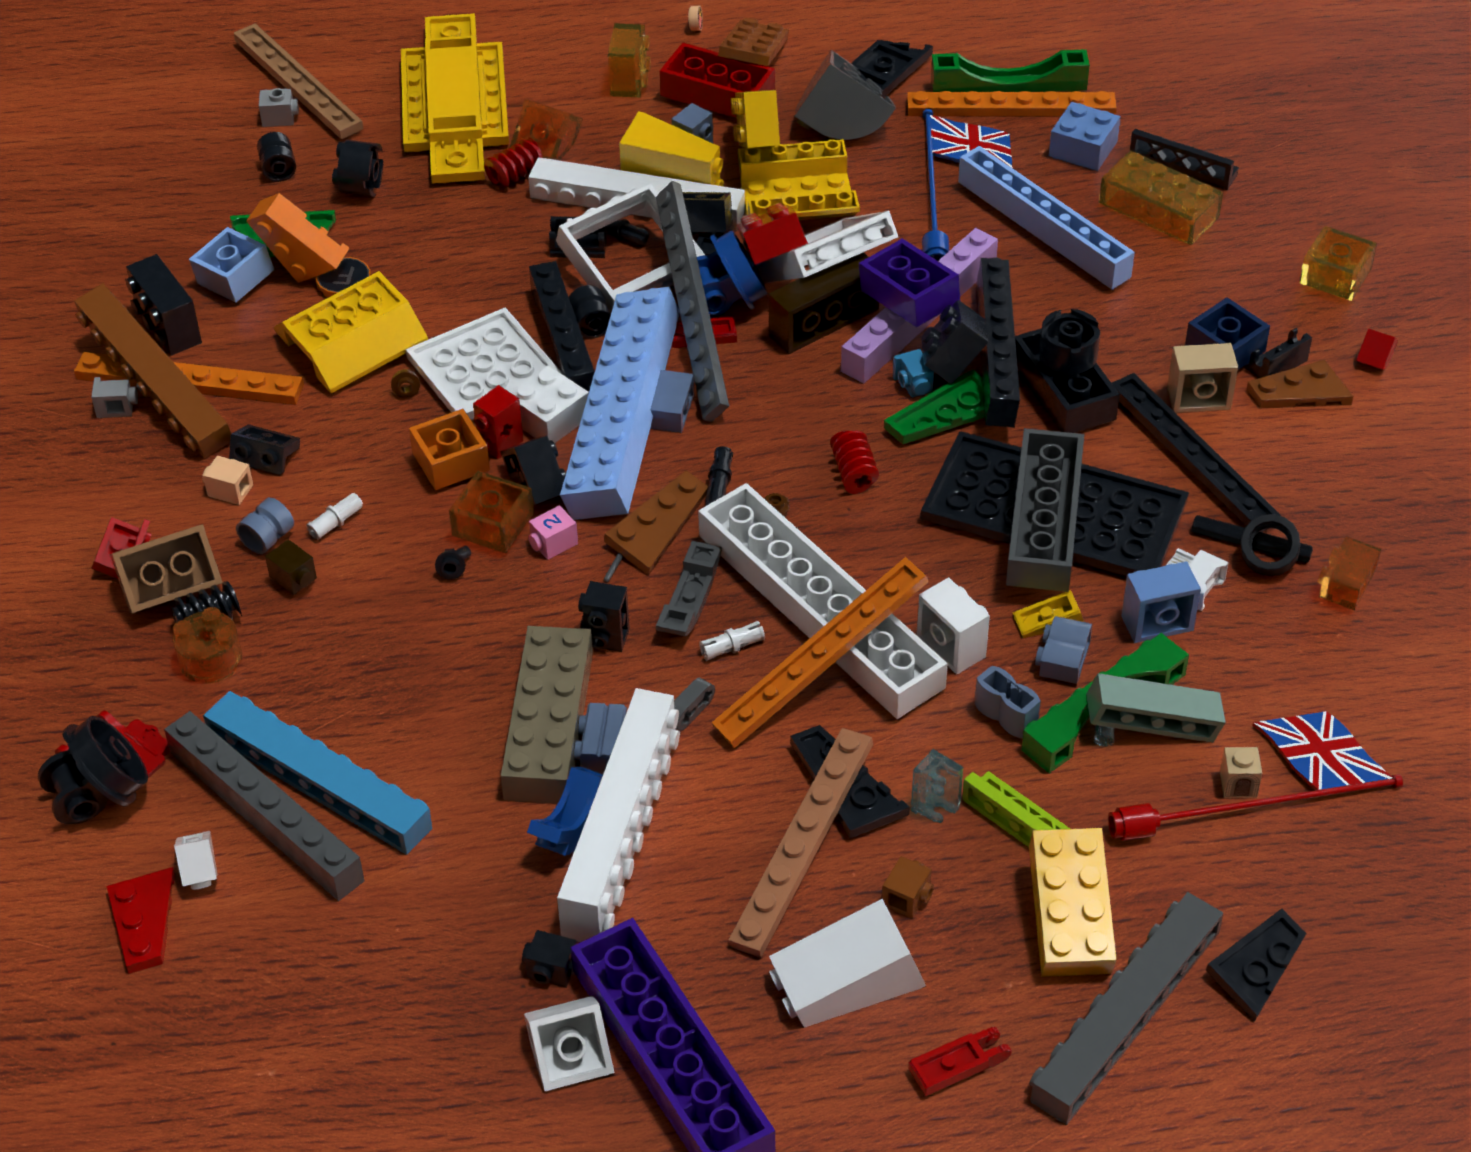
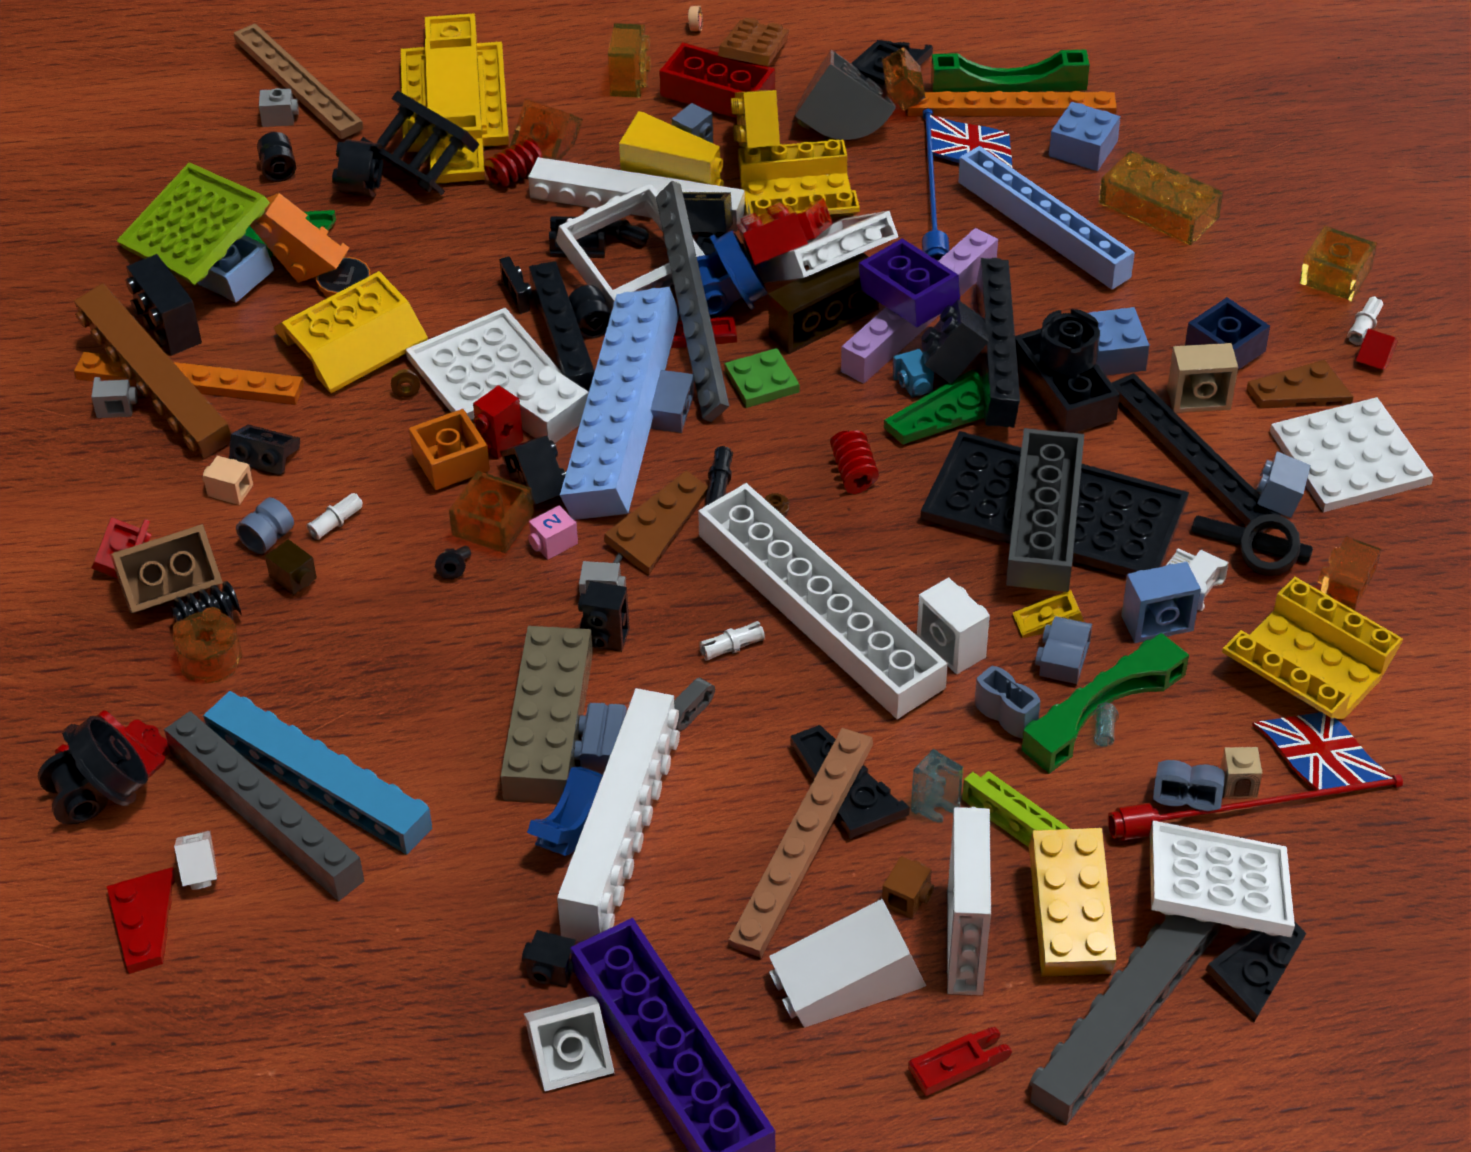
(194, 222): none -> lime plate
(423, 119): none -> black fence
(514, 284): none -> black plate
(602, 573): none -> light grey brick
(692, 589): dark grey slope -> none
(761, 377): none -> bright green plate
(815, 219): none -> red plate
(819, 652): orange plate -> none
(903, 79): none -> clear orange brick
(968, 901): none -> white window
(1122, 341): none -> medium blue brick
(1155, 708): sand green brick -> none
(1182, 784): none -> sand blue brick
(1185, 159): black fence -> none
(1220, 879): none -> white plate
(1282, 357): black hinge -> none
(1282, 484): none -> sand blue brick
(1317, 649): none -> yellow slope
(1352, 454): none -> white plate
(1364, 320): none -> white axle

